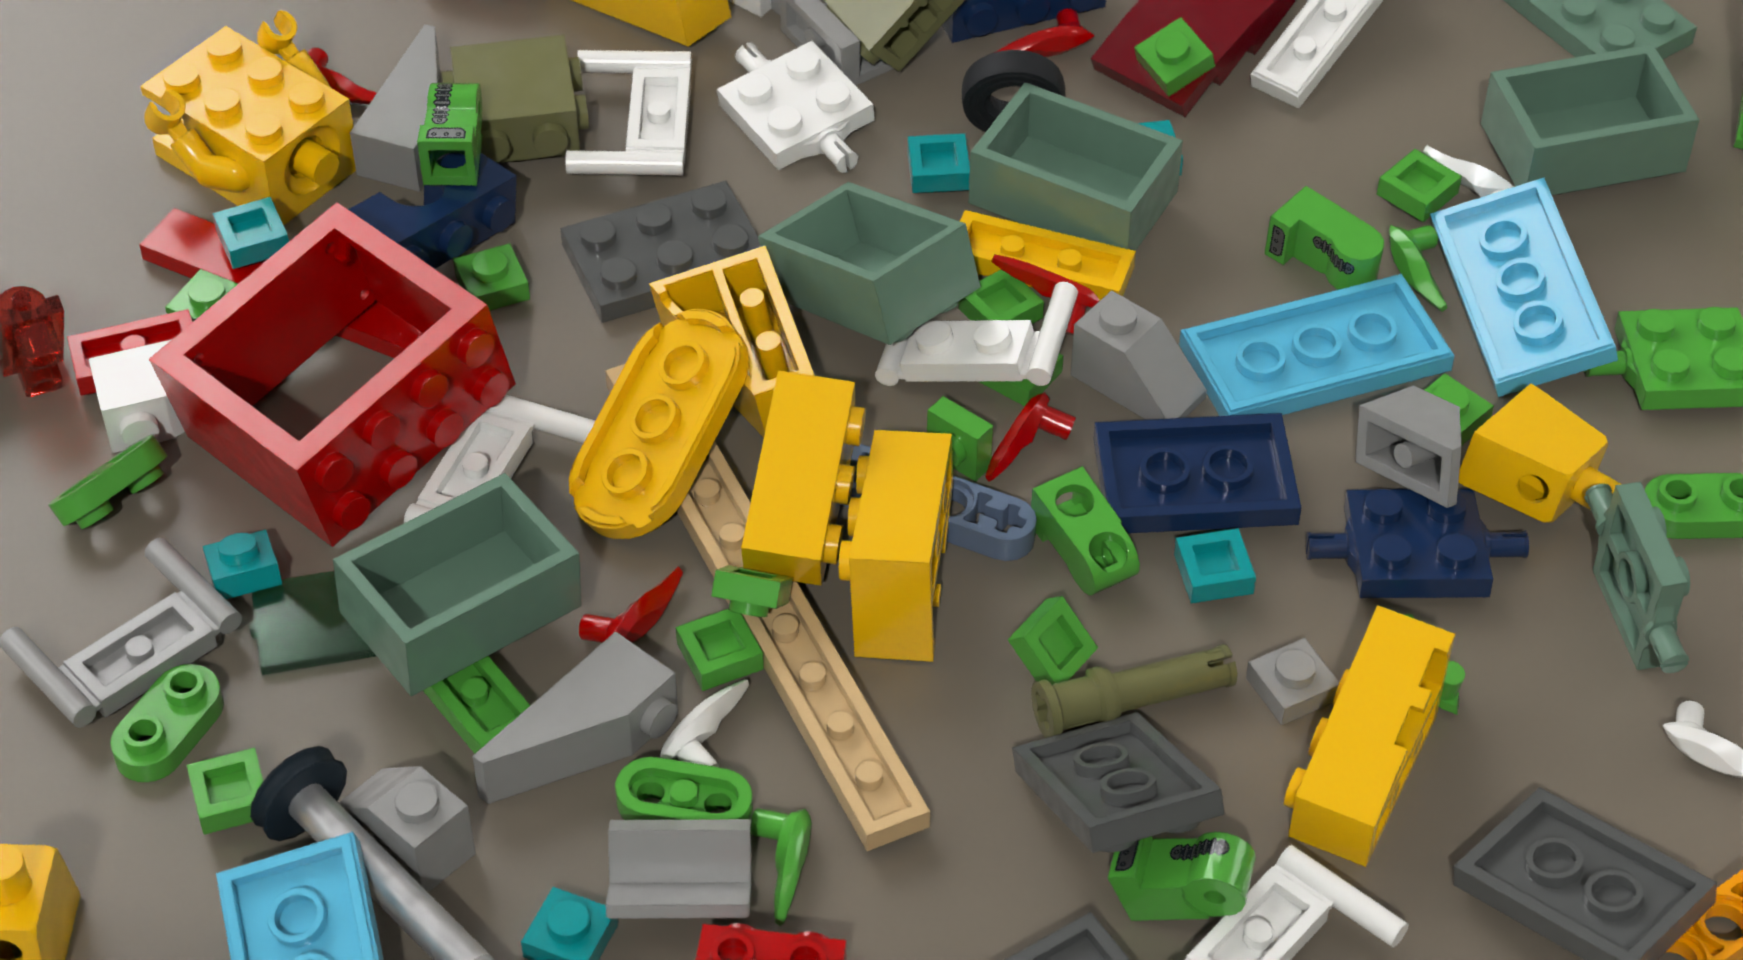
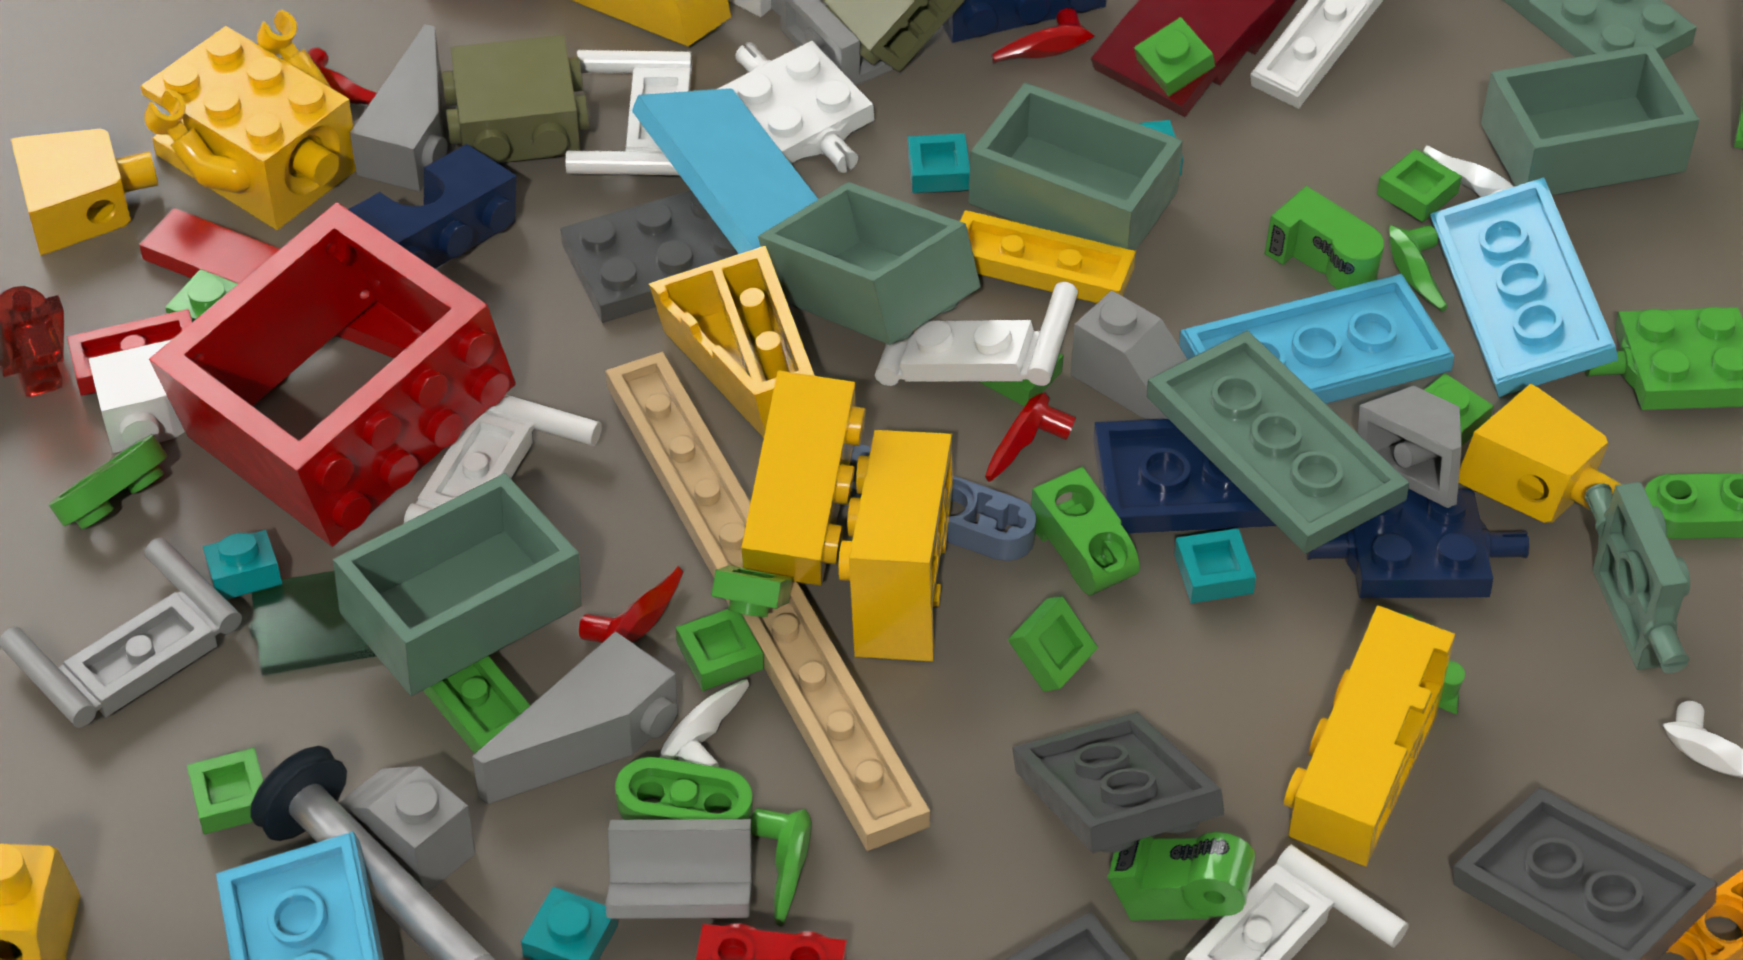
(77, 185): none -> yellow torso
(172, 718): bright green plate -> none
(250, 232): teal plate -> none
(451, 126): bright green leg -> none
(493, 276): bright green plate -> none
(658, 424): yellow tile -> none
(725, 161): none -> medium azure tile
(970, 436): bright green plate -> none
(1002, 299): bright green plate -> none
(1004, 70): black tyre -> none
(1044, 283): red bar -> none
(1105, 695): olive pin -> none
(1277, 441): none -> sand green plate
(1292, 681): light grey plate -> none

